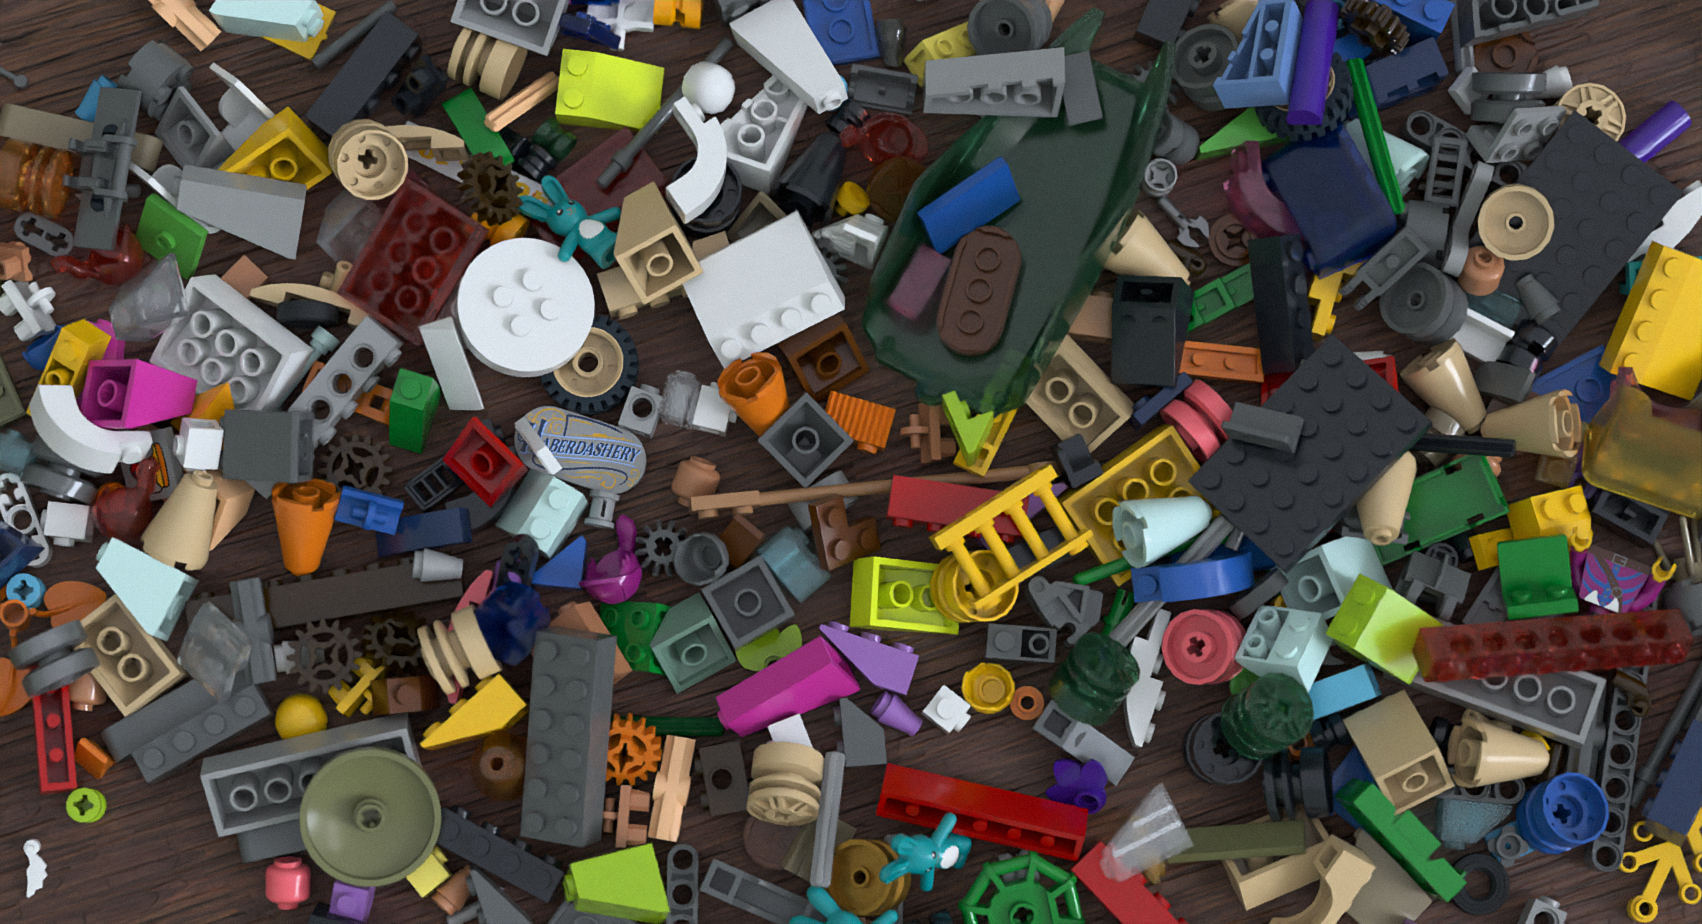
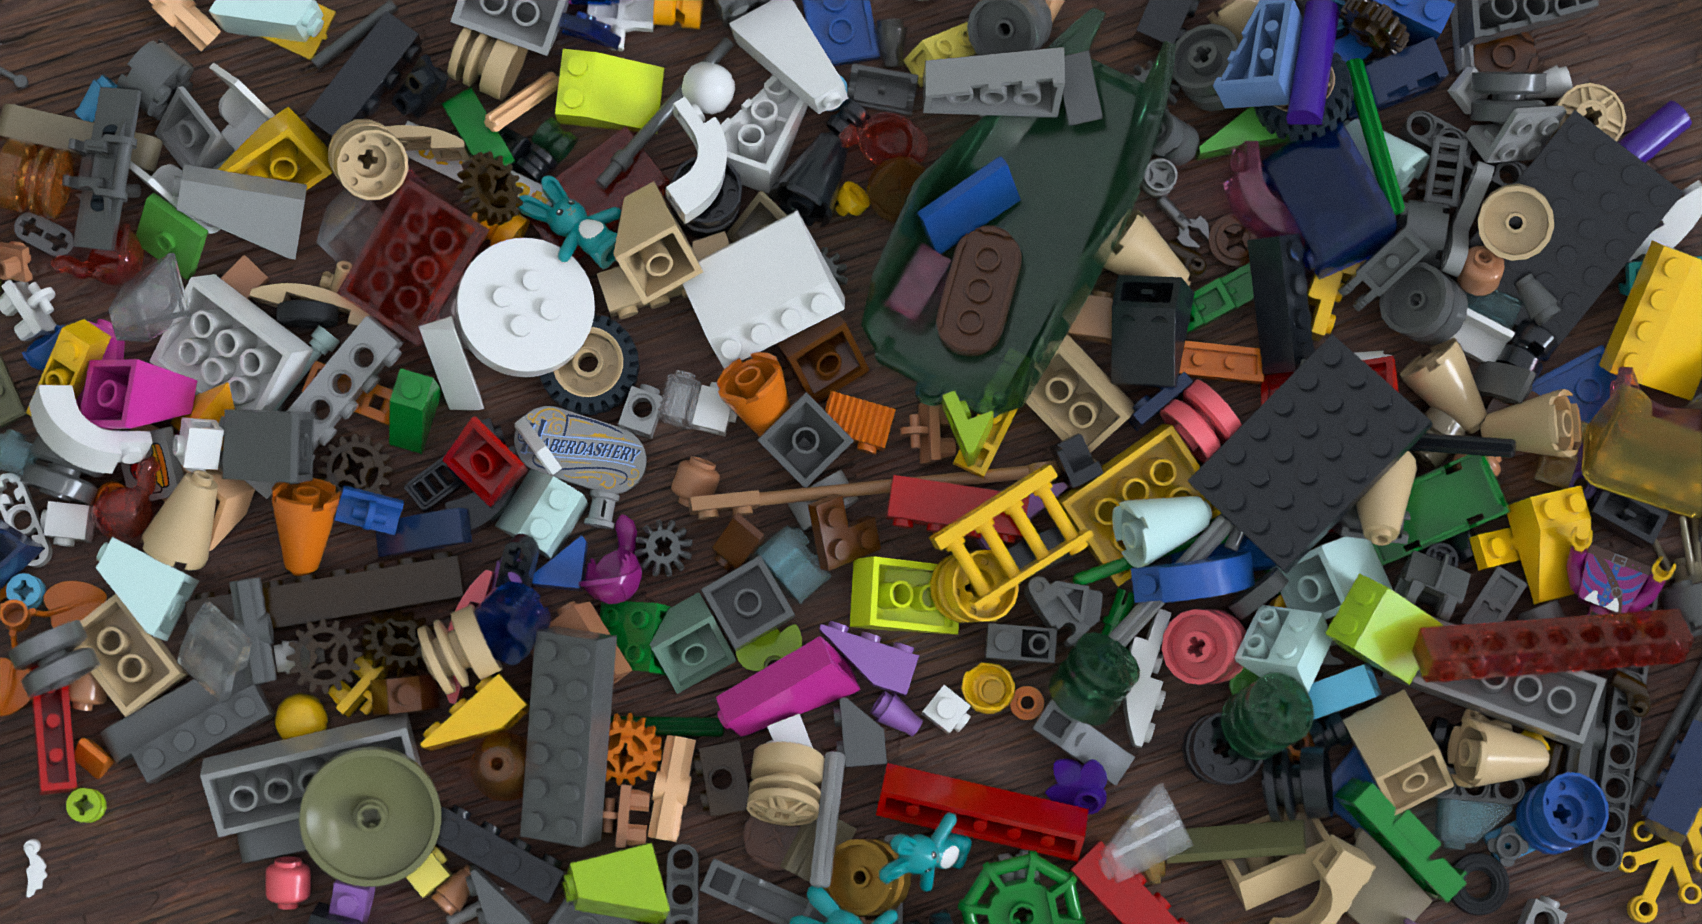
(436, 566): light grey cone -> none
(700, 558): dark grey hair -> none
(854, 238): white wedge -> none
(1264, 427): dark grey panel -> none
(1536, 577): green bracket -> none

